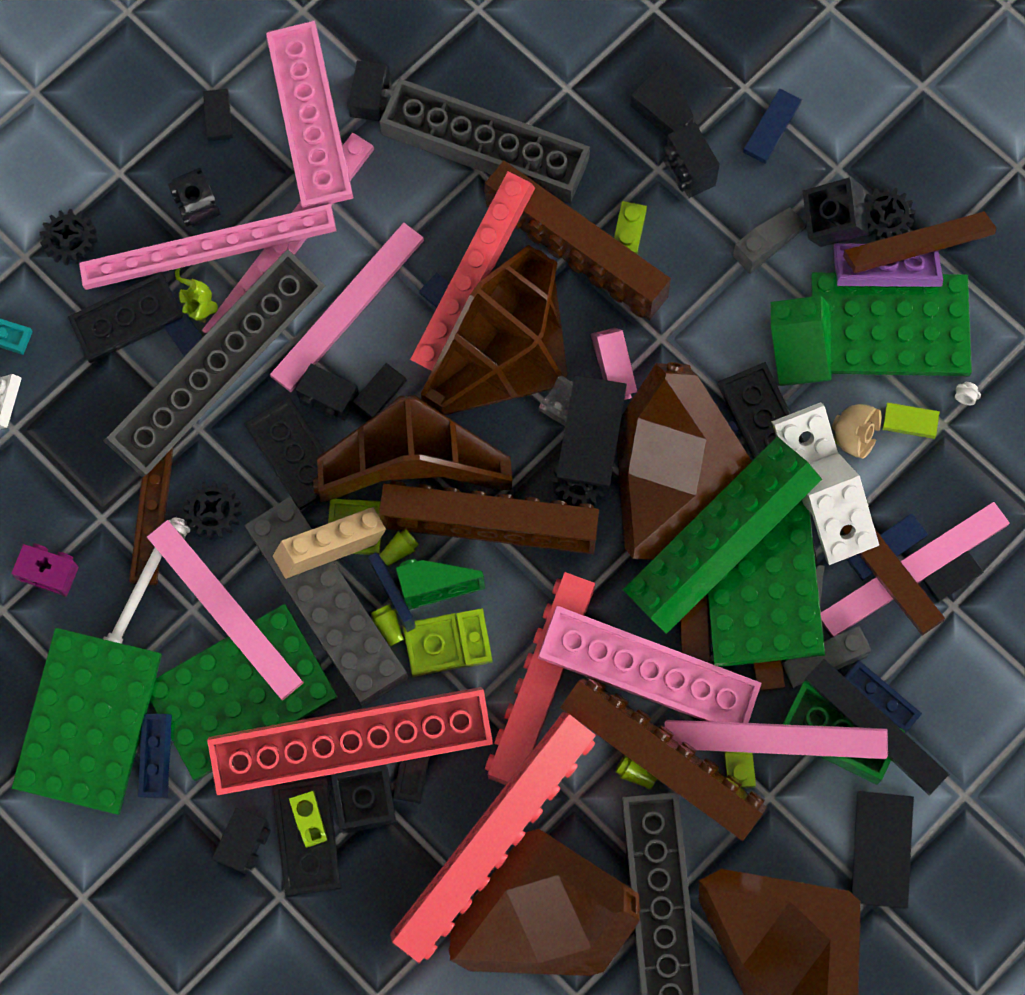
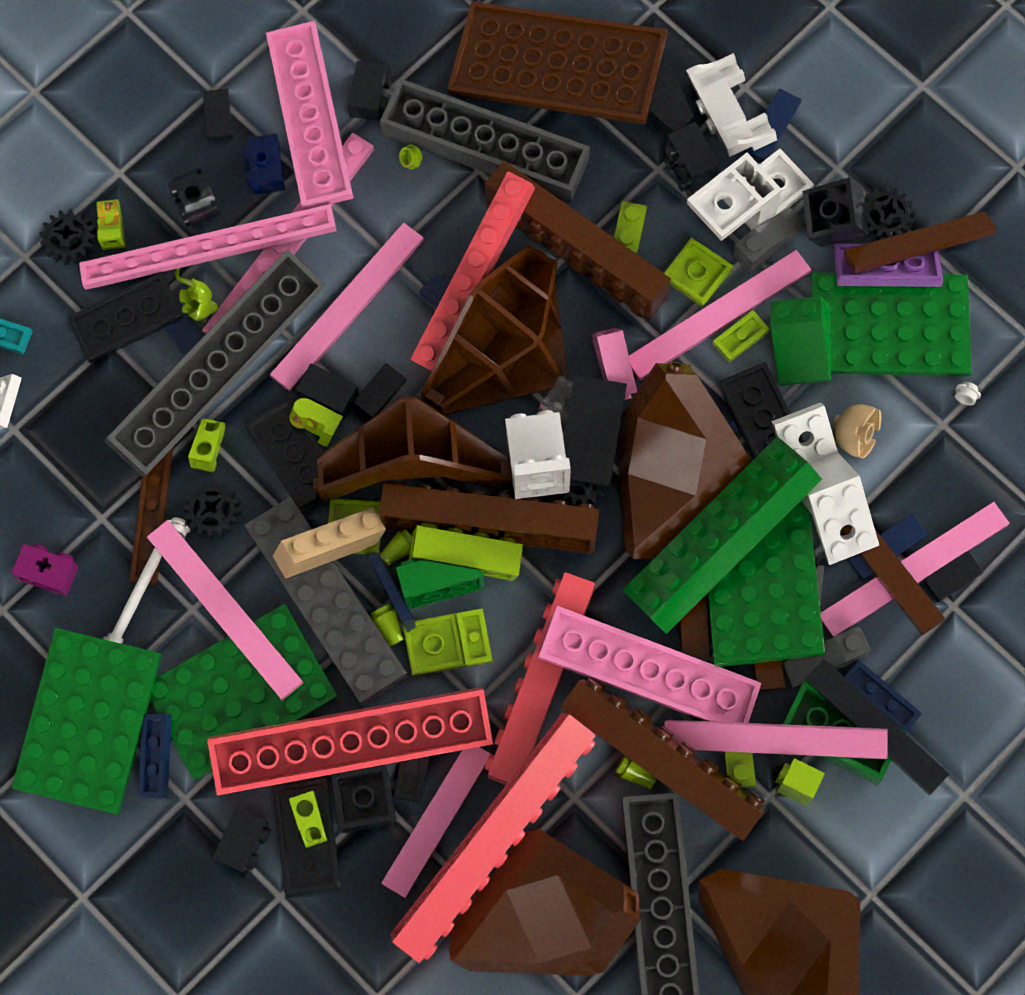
(110, 224): none -> lime leg
(206, 445): none -> lime leg
(265, 164): none -> clear blue brick
(315, 419): none -> lime leg
(410, 157): none -> lime plate
(436, 821): none -> bright pink tile
(477, 551): none -> lime brick
(537, 454): none -> white bracket
(558, 62): none -> reddish brown plate
(698, 272): none -> lime tile
(719, 314): none -> bright pink tile
(725, 117): none -> white bracket
(741, 336): none -> lime plate
(749, 193): none -> white bracket
(799, 781): none -> lime brick
(882, 849): black tile -> none
(910, 420): lime tile -> none

